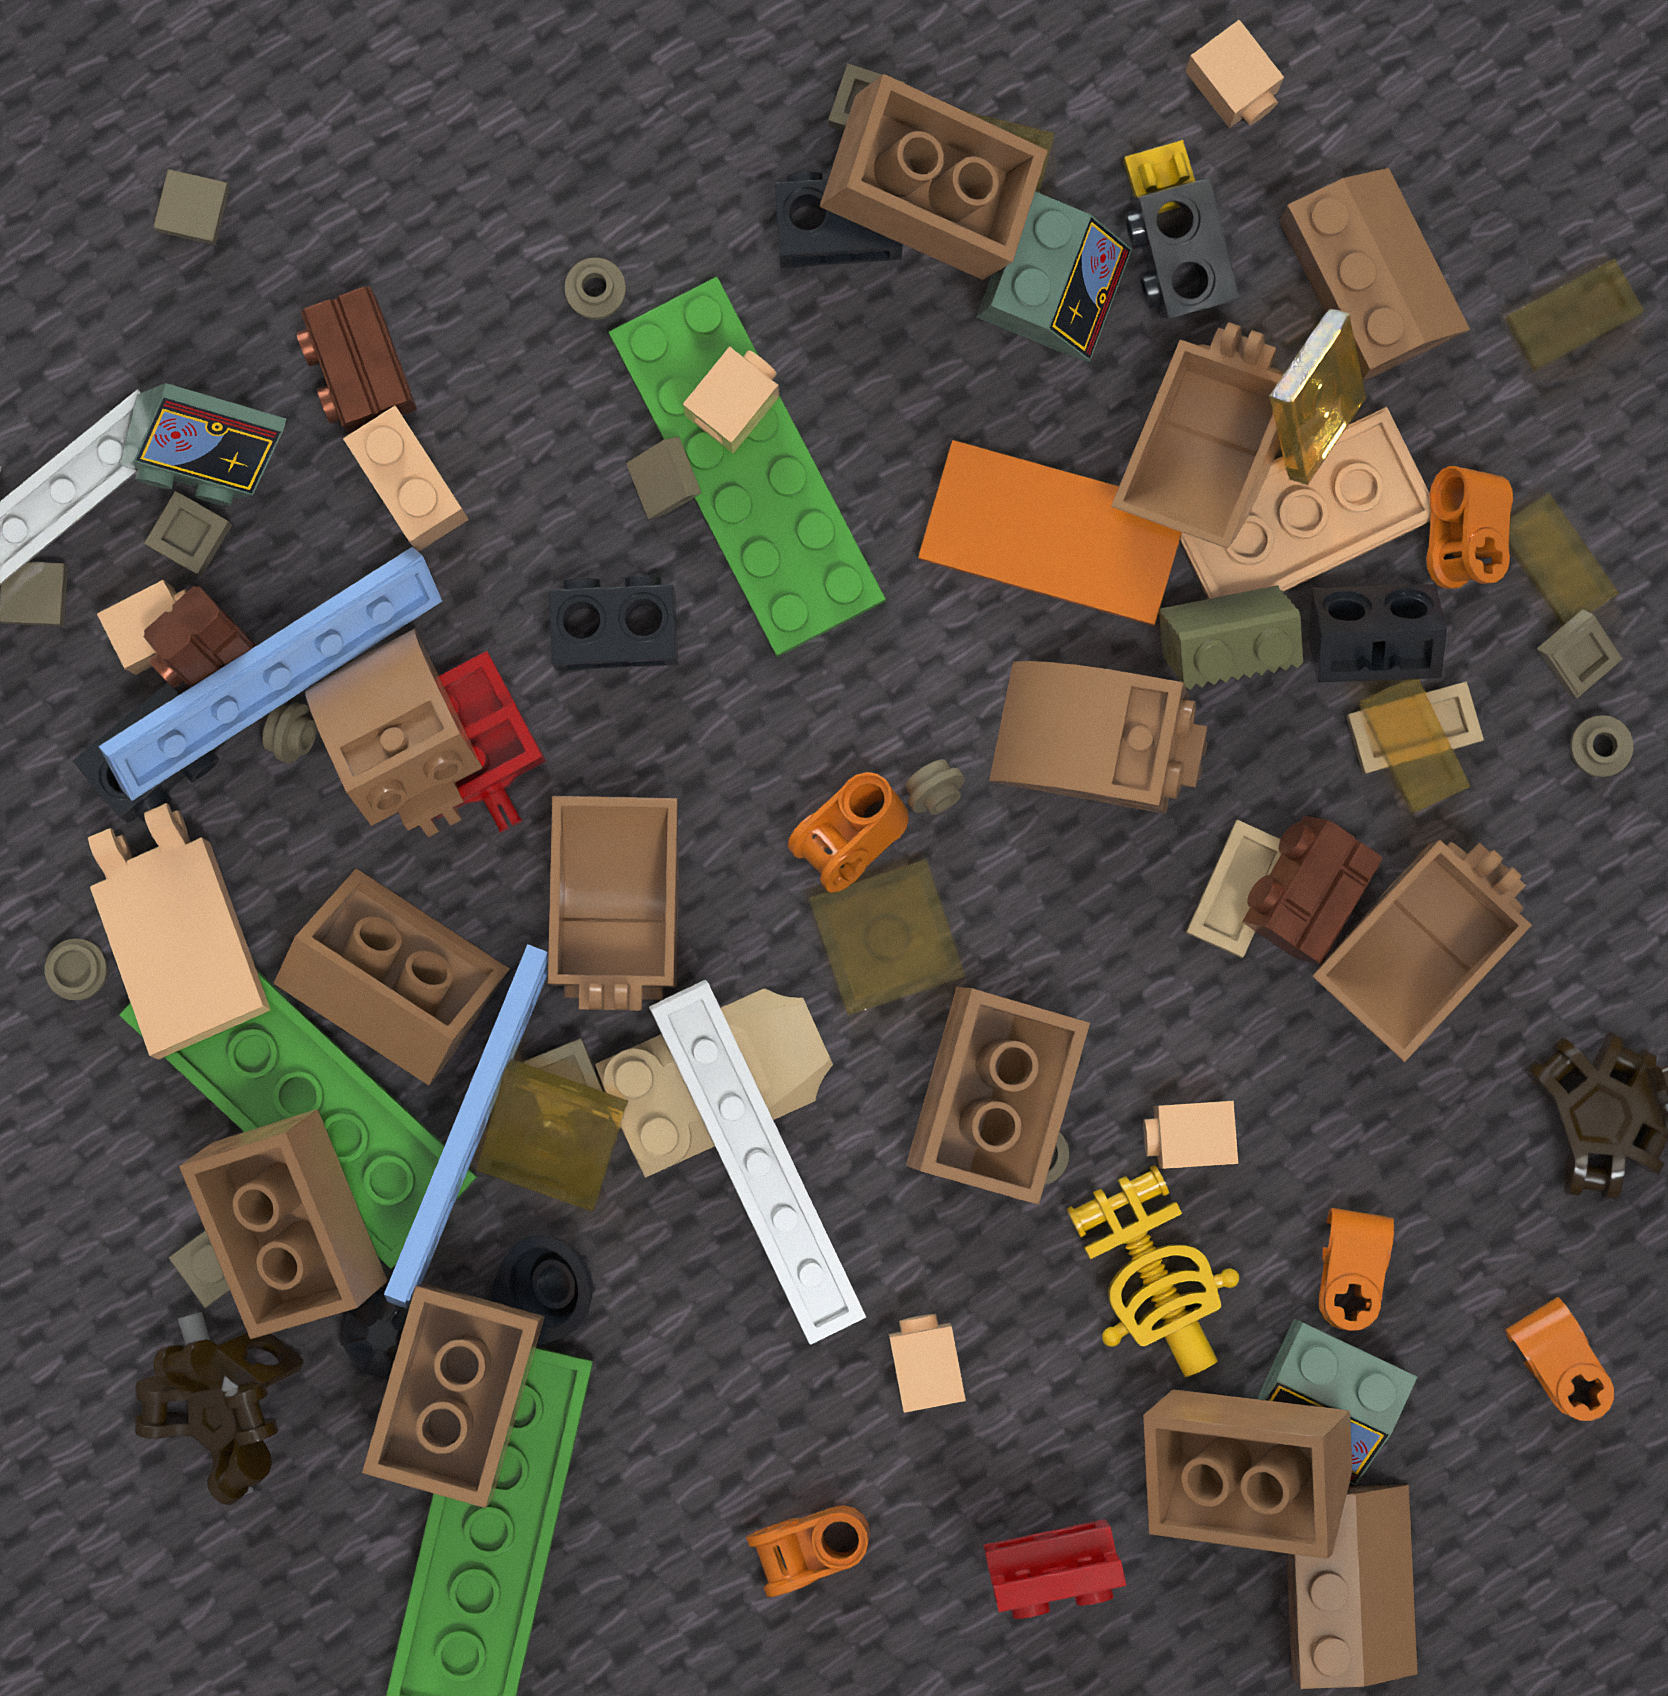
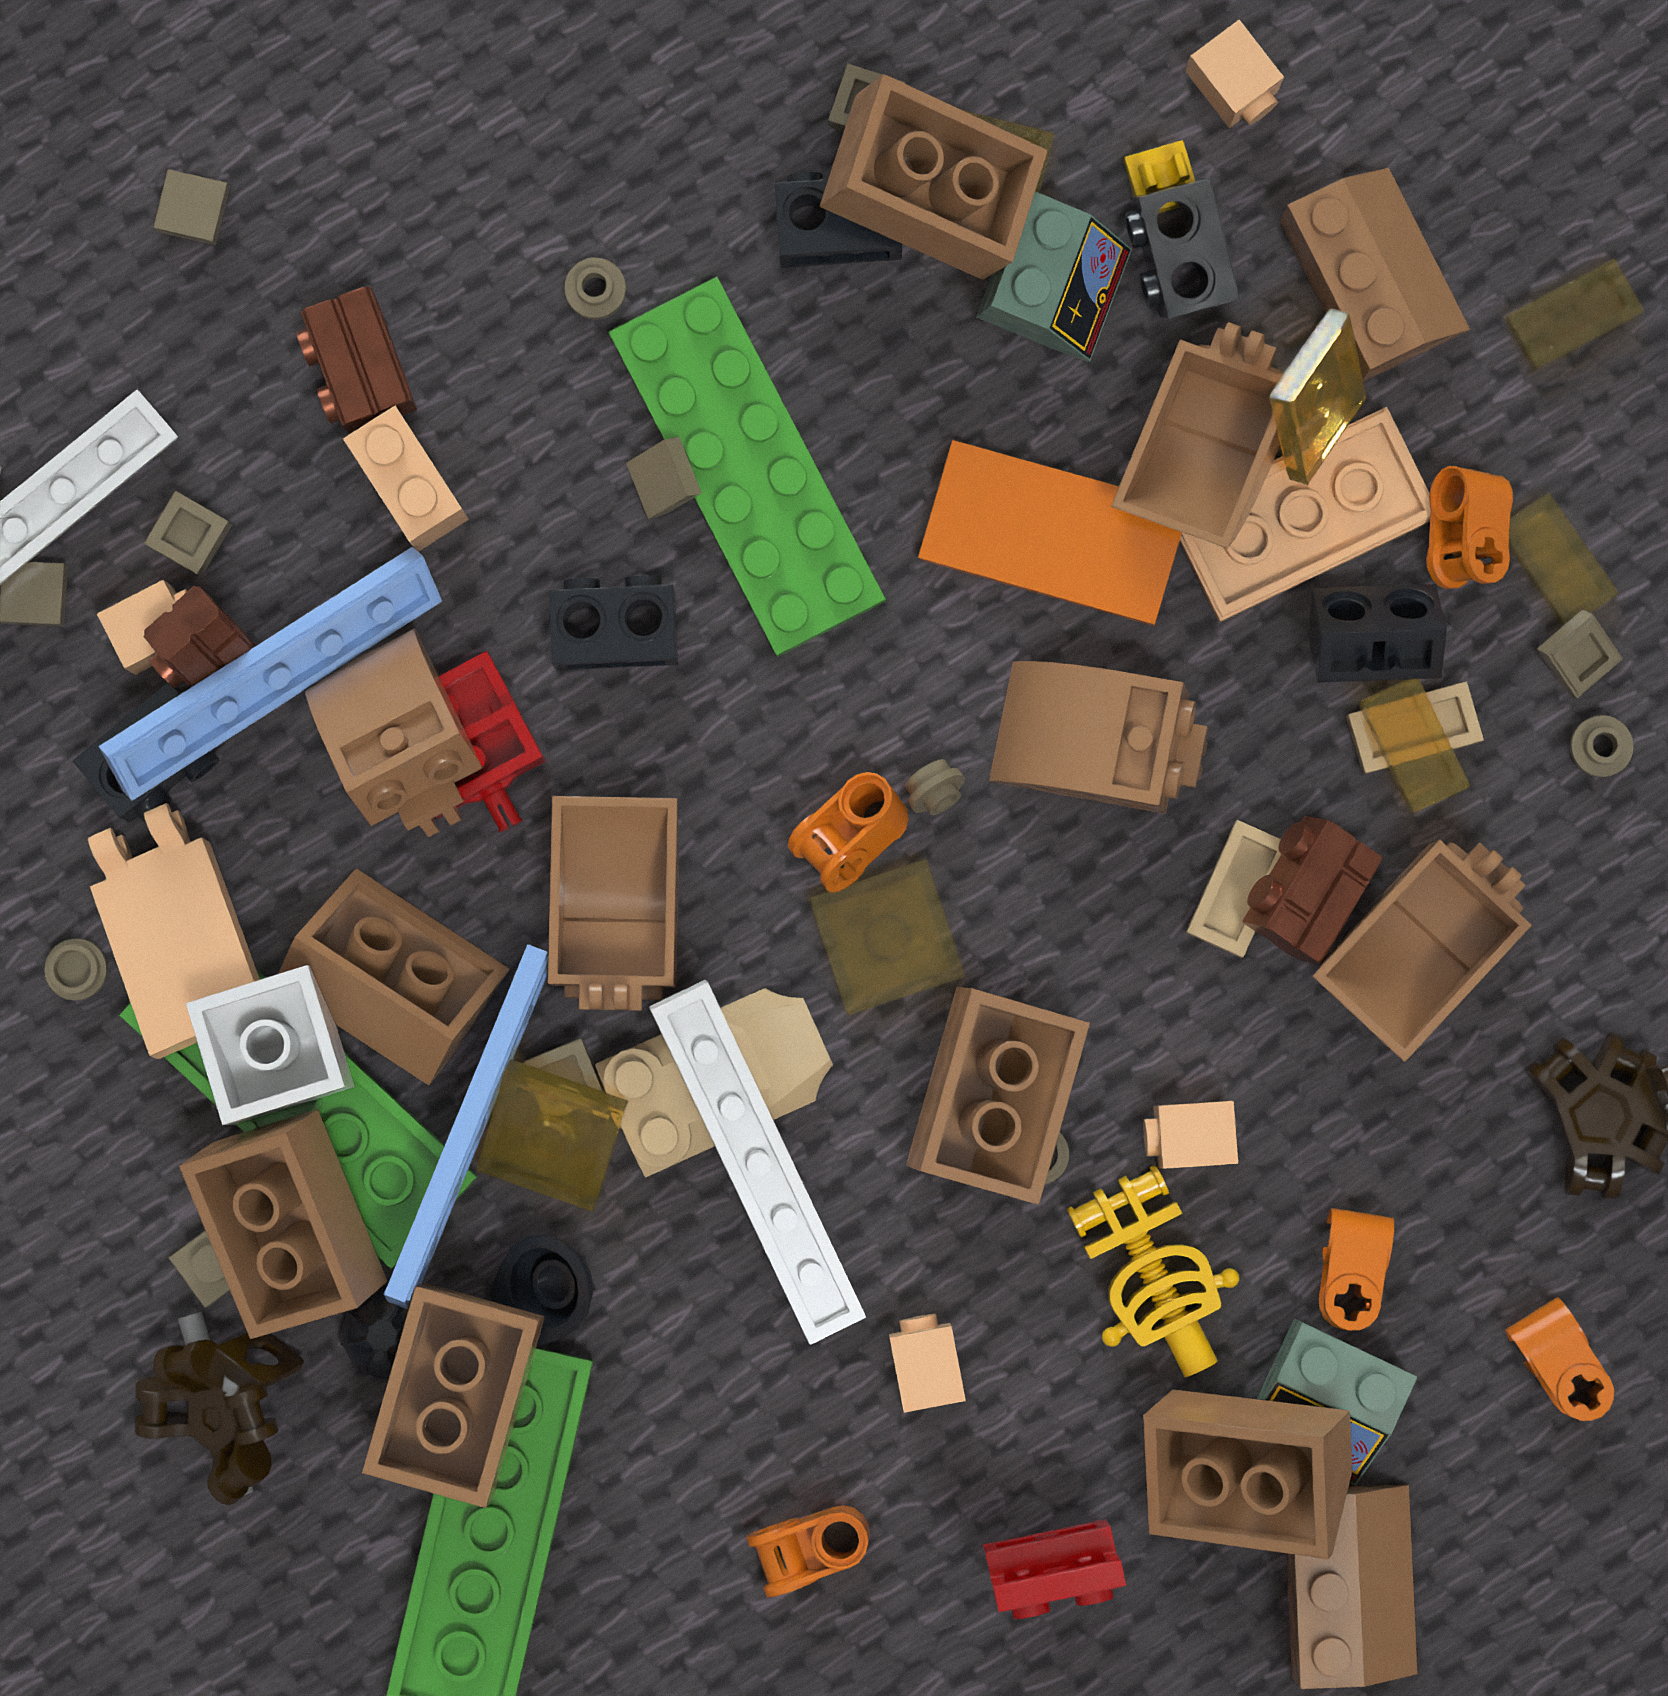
(199, 443): slope -> none
(269, 1046): none -> white slope
(289, 732): dark tan plate -> none
(733, 398): light nougat brick -> none
(1231, 636): olive brick -> none

